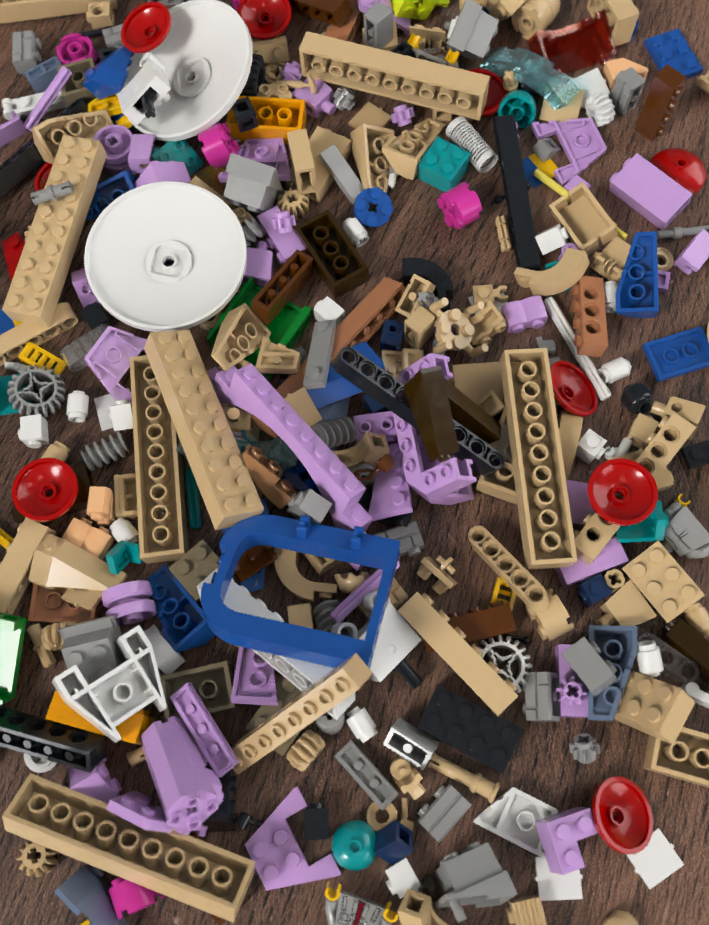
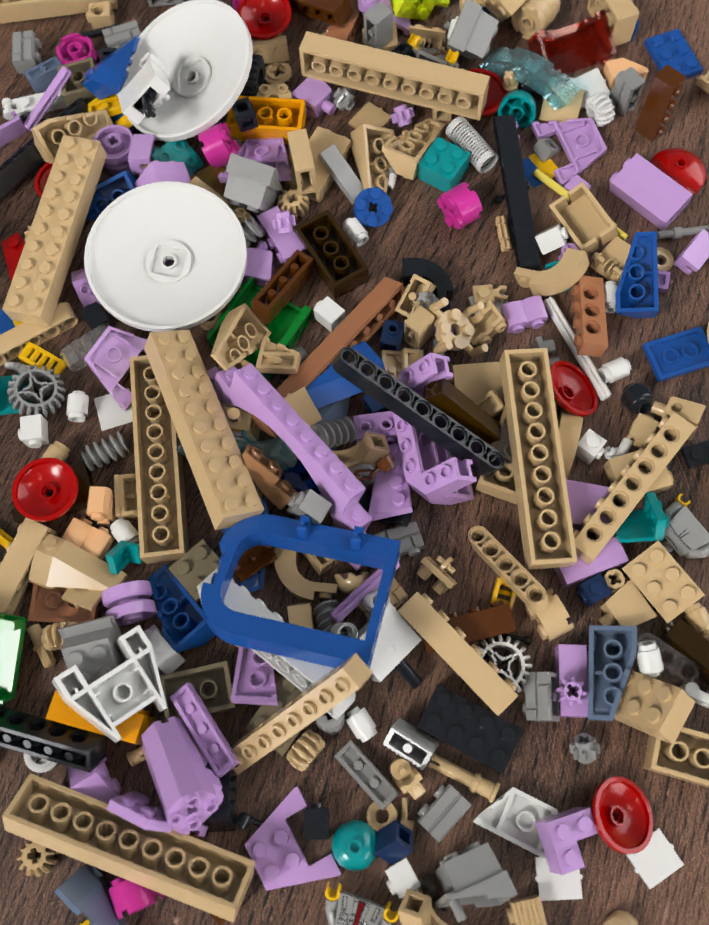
(52, 192): light grey pin -> none
(121, 415): white brick -> none
(146, 27): red dish -> none
(193, 500): teal axle -> none
(291, 71): lavender gear -> none
(299, 84): tan piece -> none
(320, 355): light grey plate -> none
(432, 413): dark brown slope -> none
(589, 666): light grey brick -> none
(631, 482): red dish -> none

